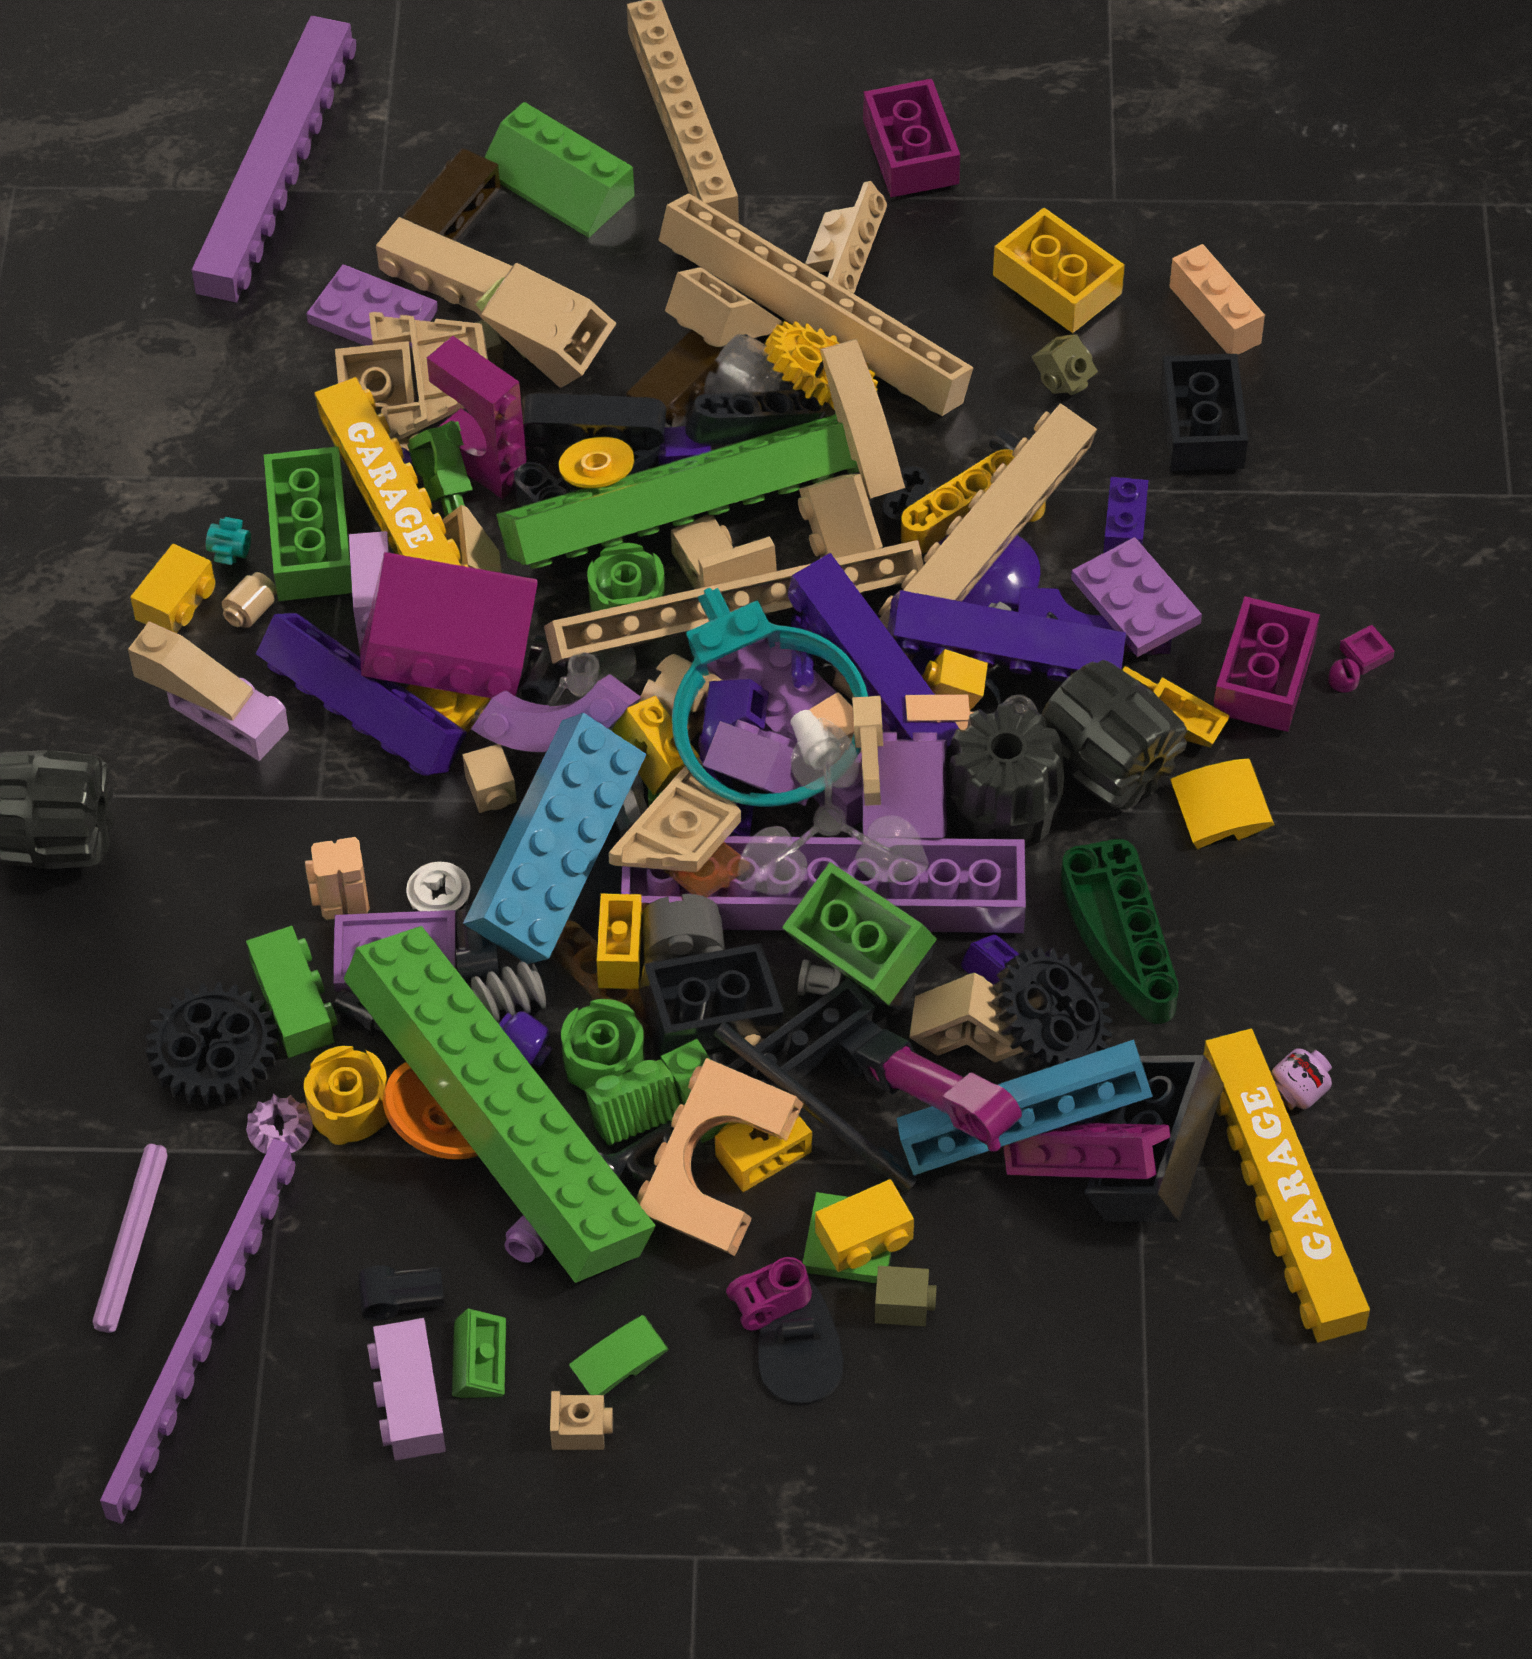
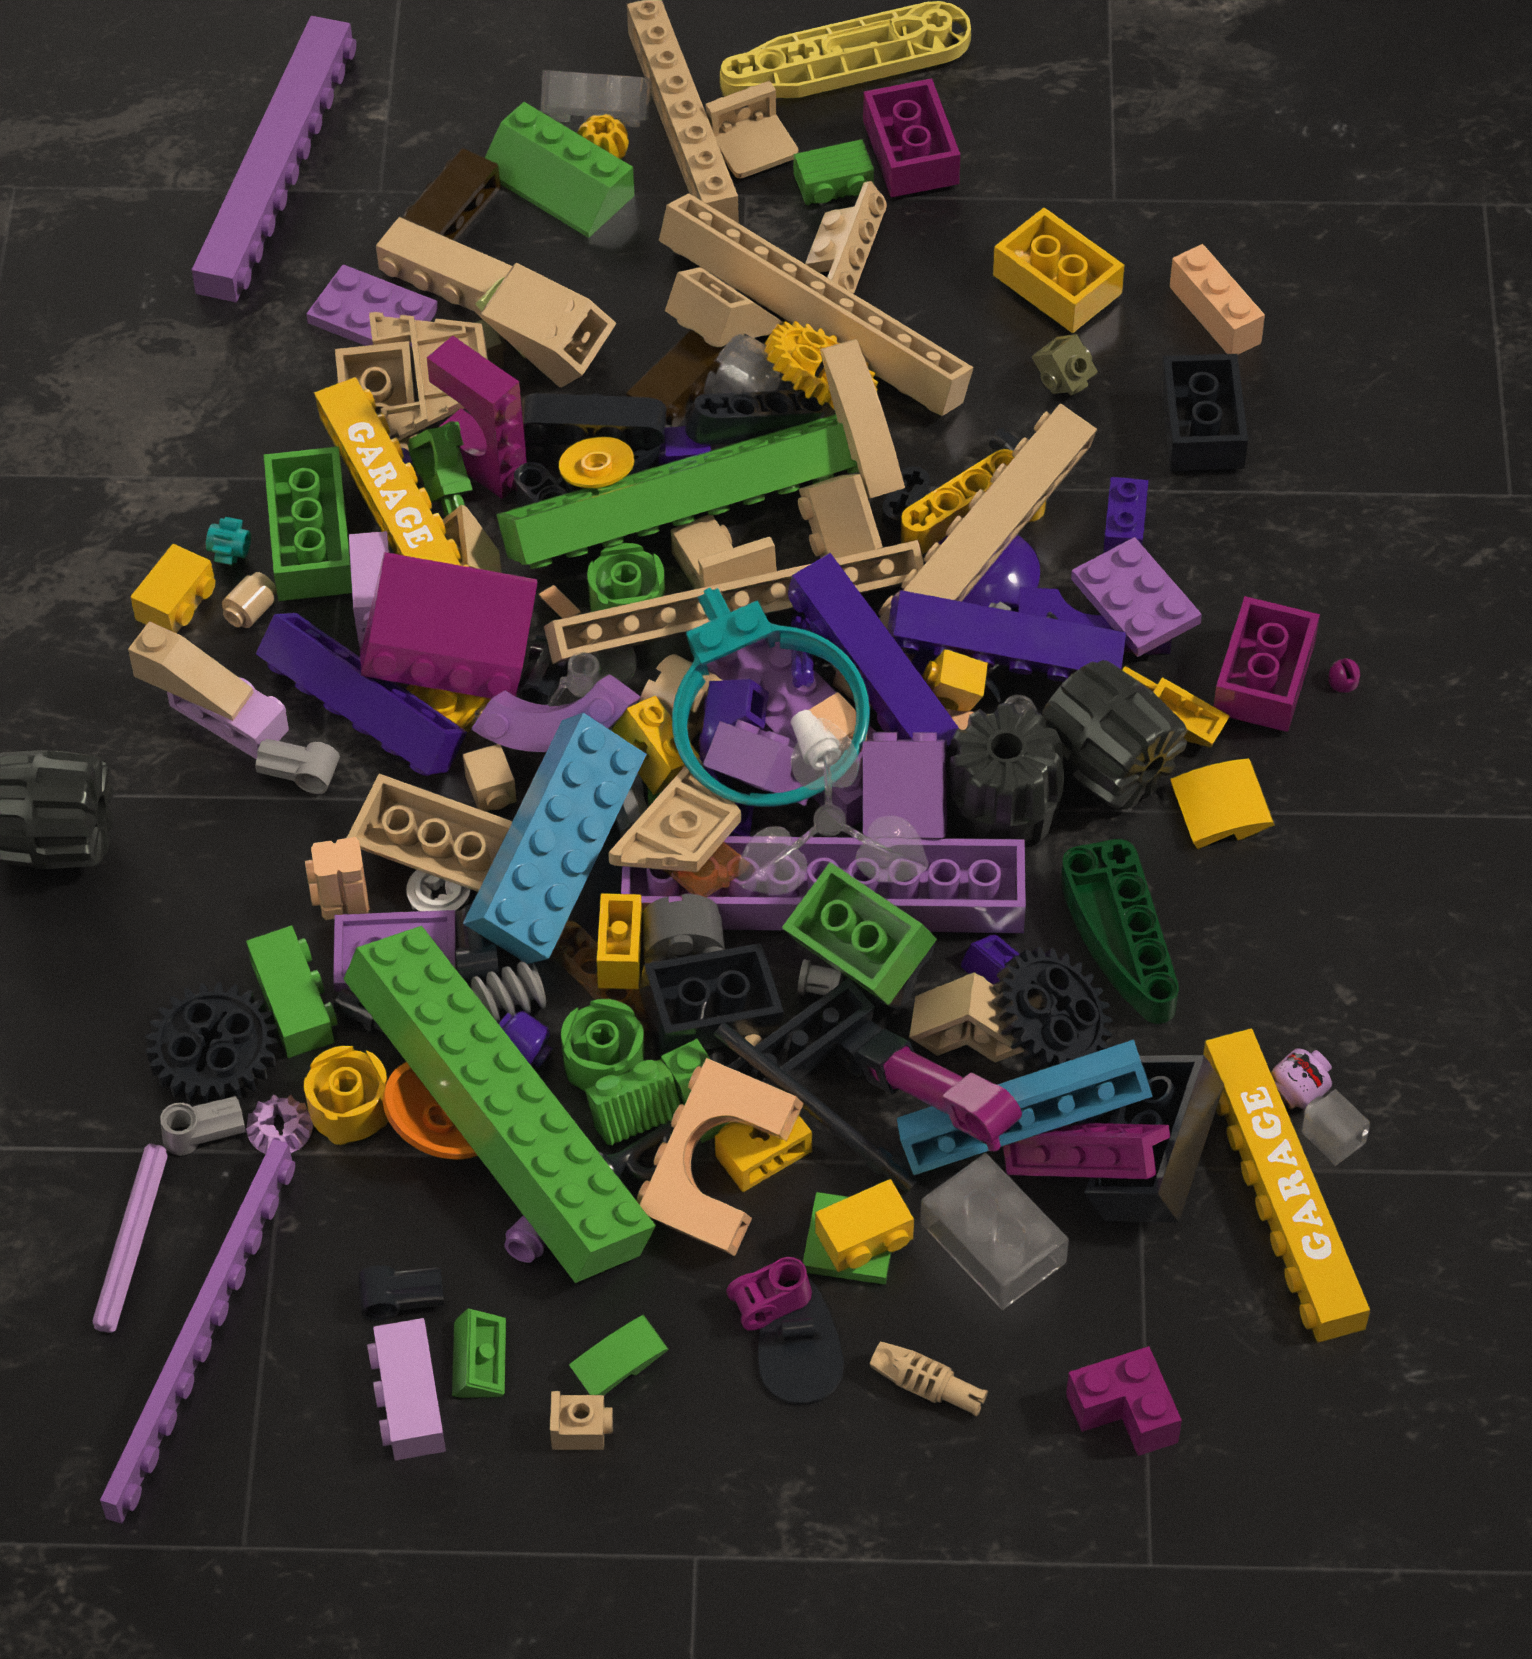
(202, 1122): none -> light grey piece
(307, 766): none -> light grey piece
(429, 832): none -> tan slope
(559, 602): none -> light nougat piece
(595, 94): none -> clear brick
(606, 133): none -> yellow piece
(750, 130): none -> tan bracket
(832, 171): none -> bright green brick
(851, 51): none -> light yellow beam
(868, 736): tan piece -> none
(903, 1296): olive brick -> none
(926, 1377): none -> tan hinge
(937, 708): light nougat window -> none
(994, 1231): none -> clear brick
(1128, 1390): none -> magenta brick
(1335, 1126): none -> clear brick
(1367, 649): magenta tile -> none

